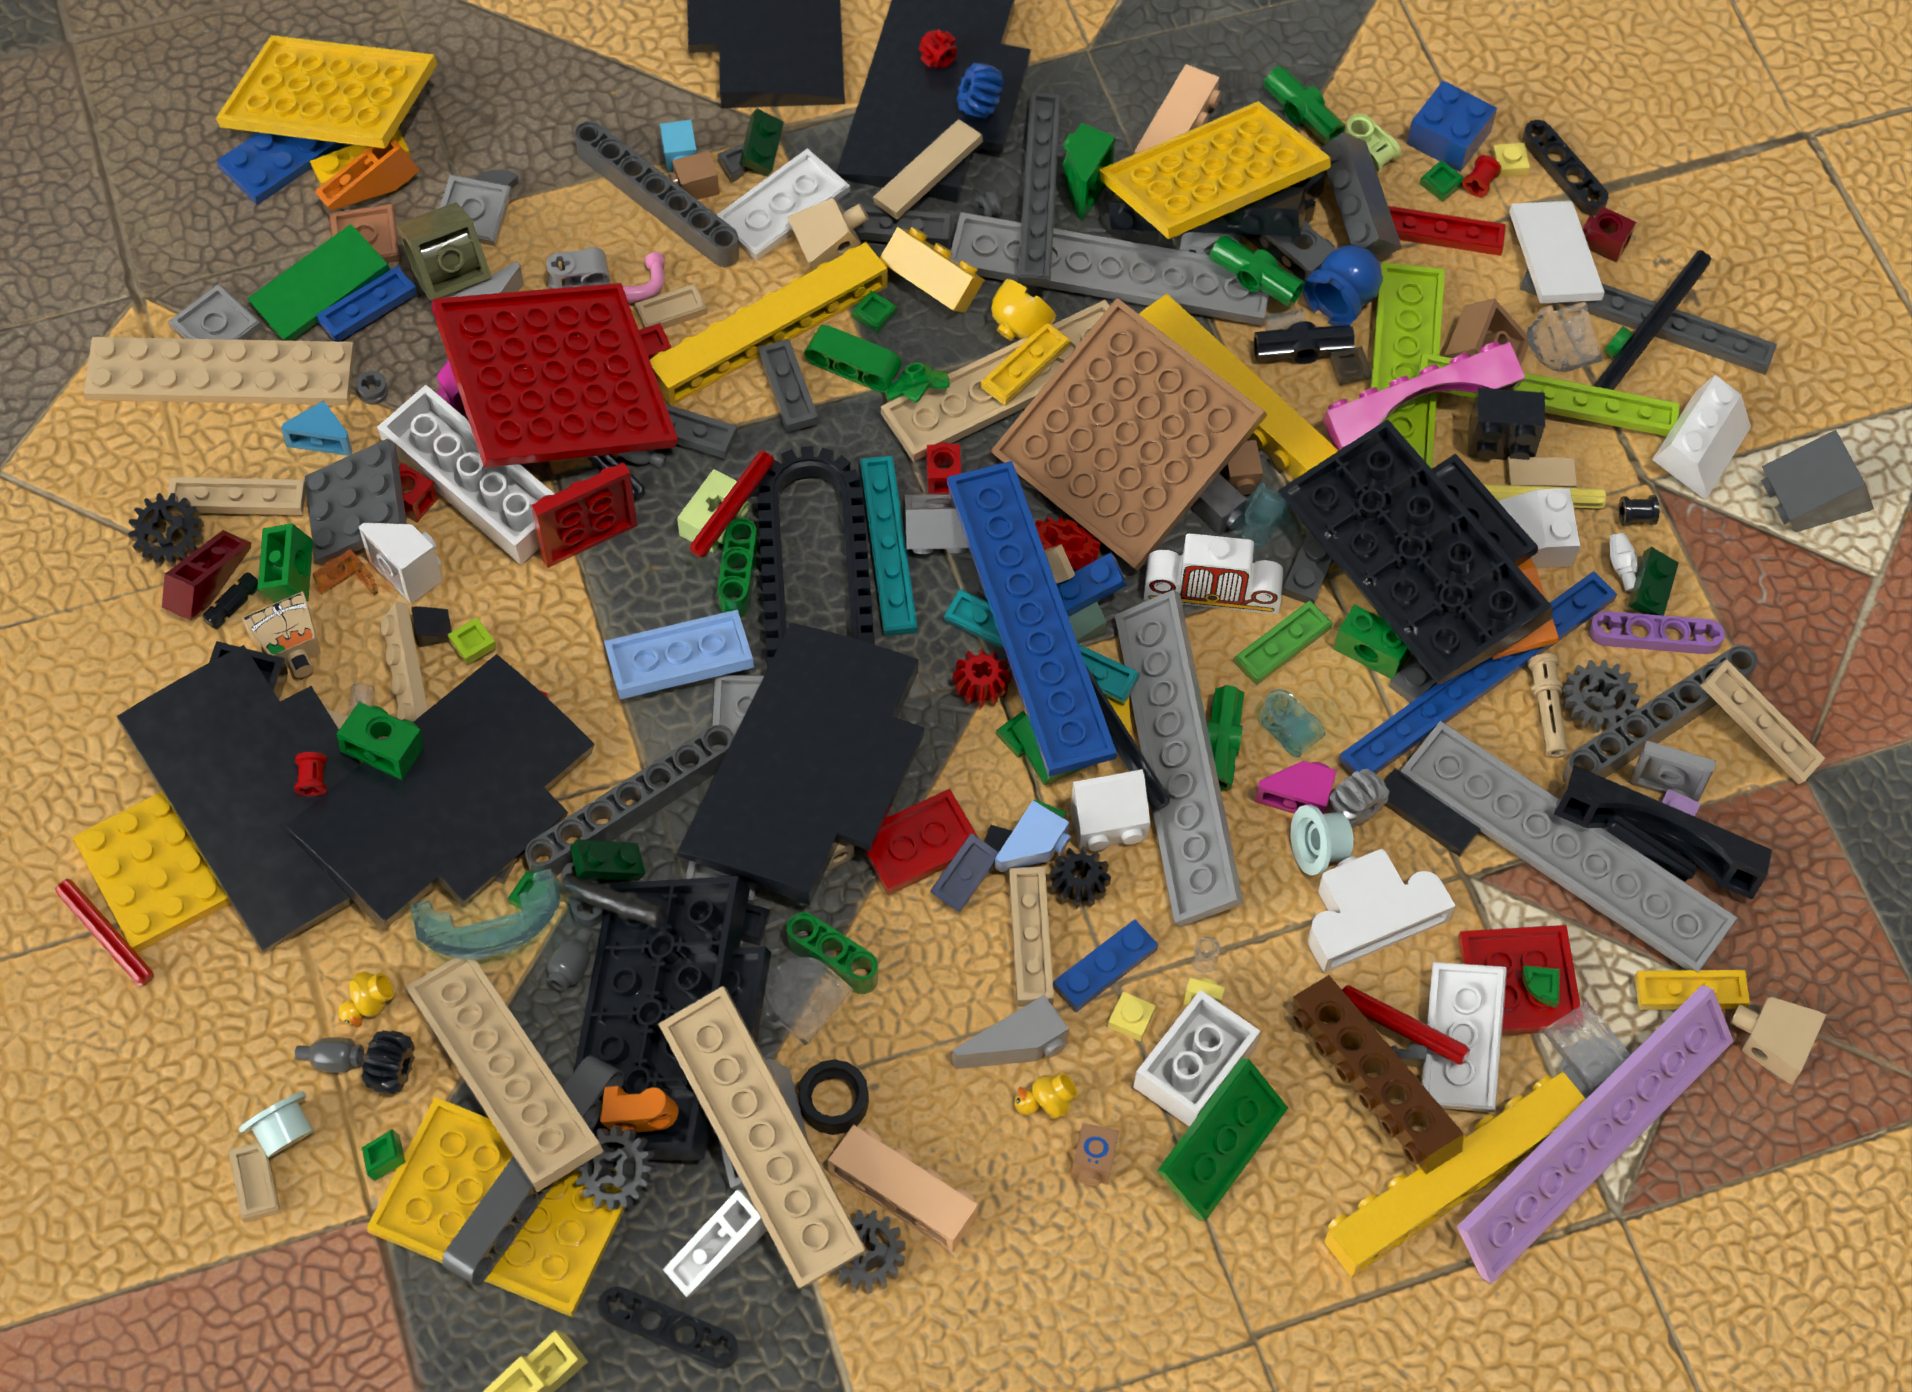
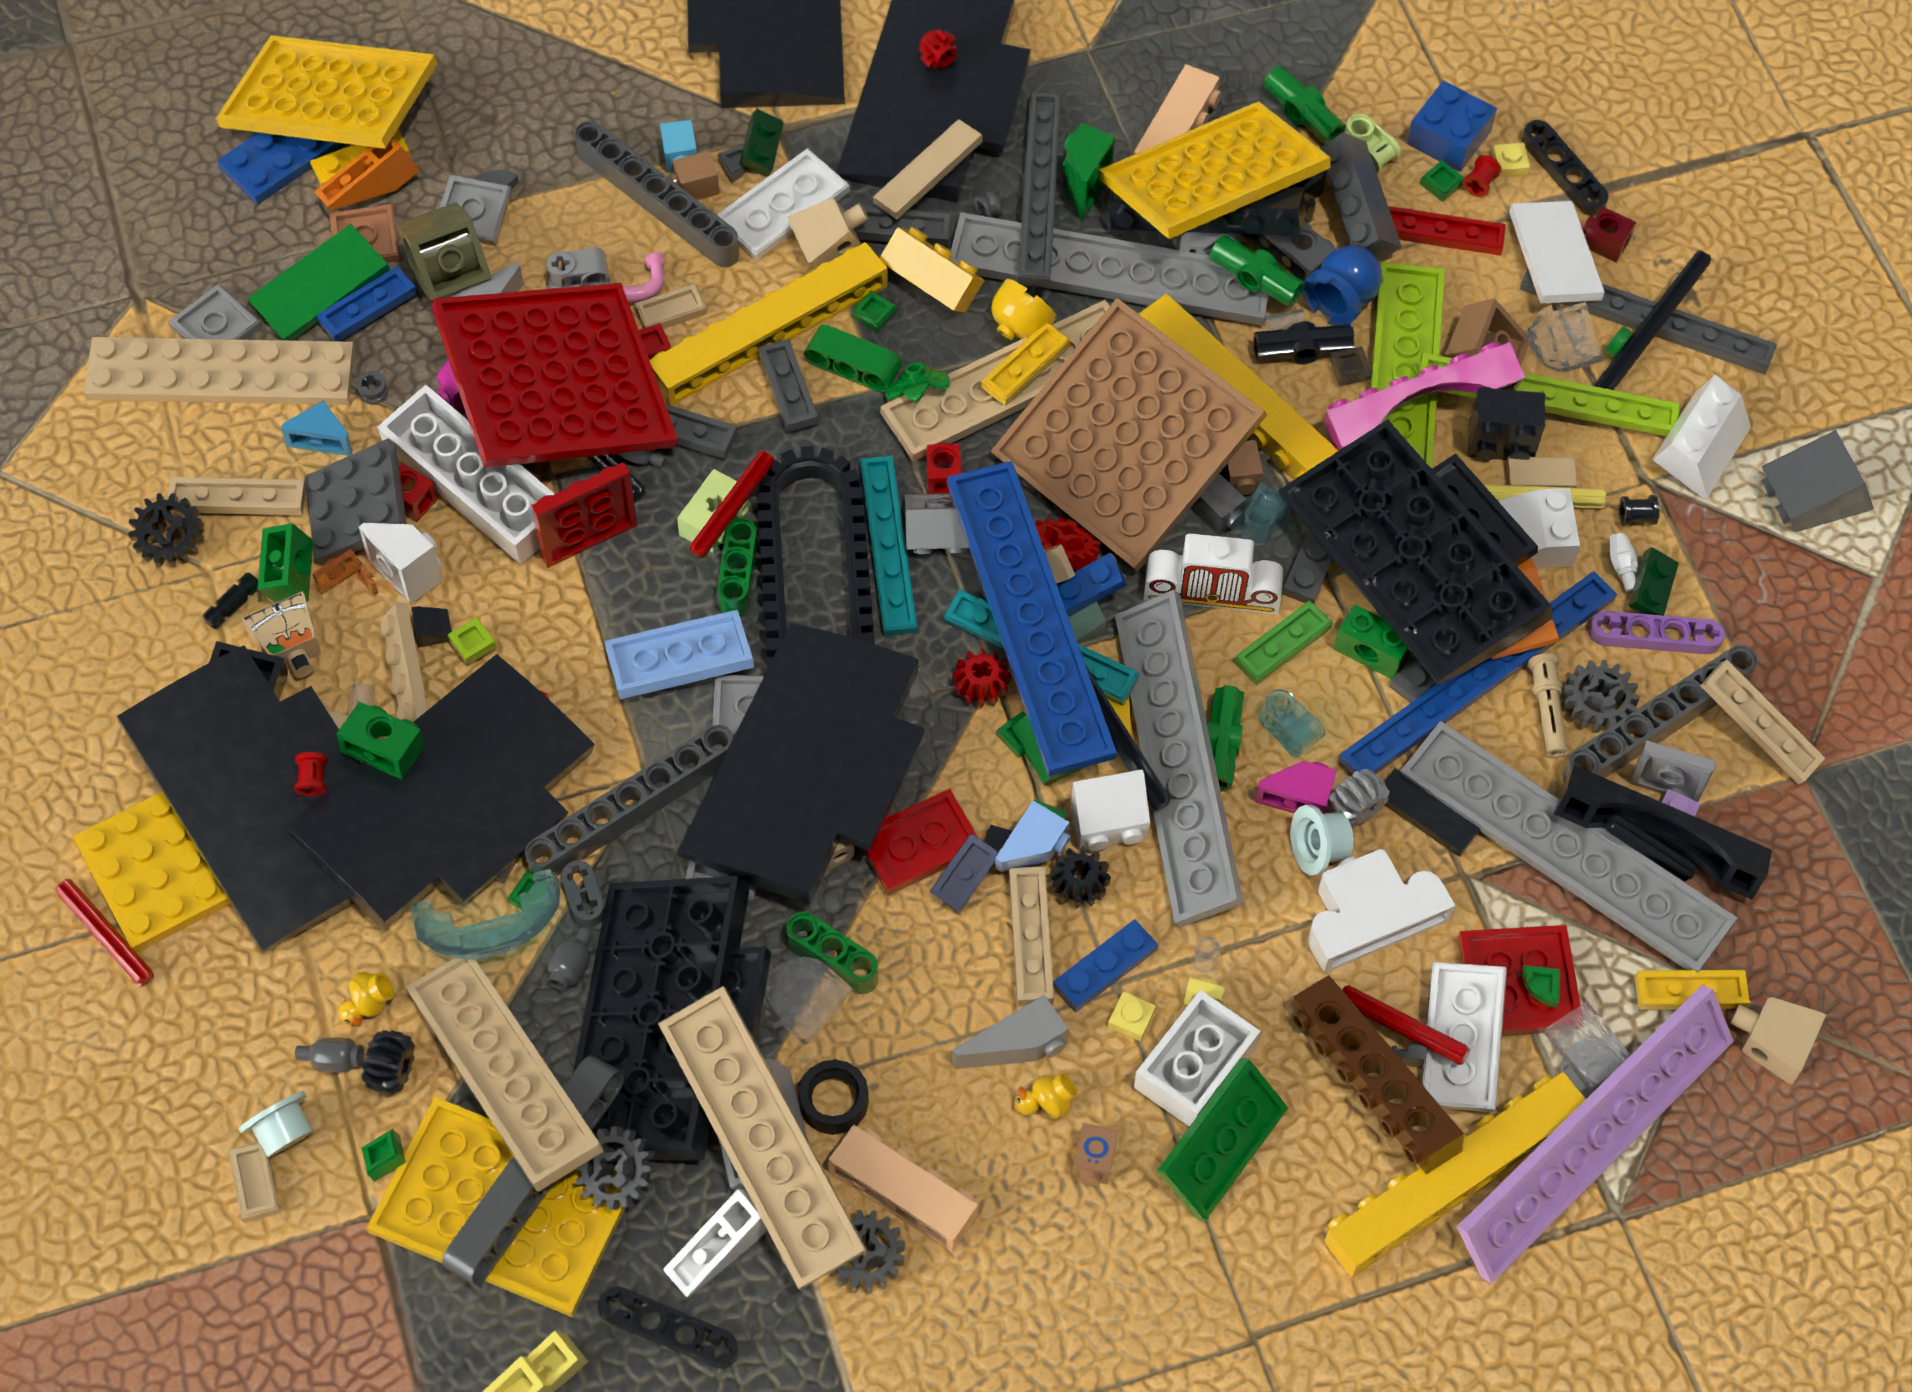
(202, 574): dark red slope -> none
(607, 860): dark green plate -> none
(626, 905): clear smoke pin -> none
(638, 1112): orange leg -> none
(755, 924): black tile -> none
(980, 90): blue gear -> none

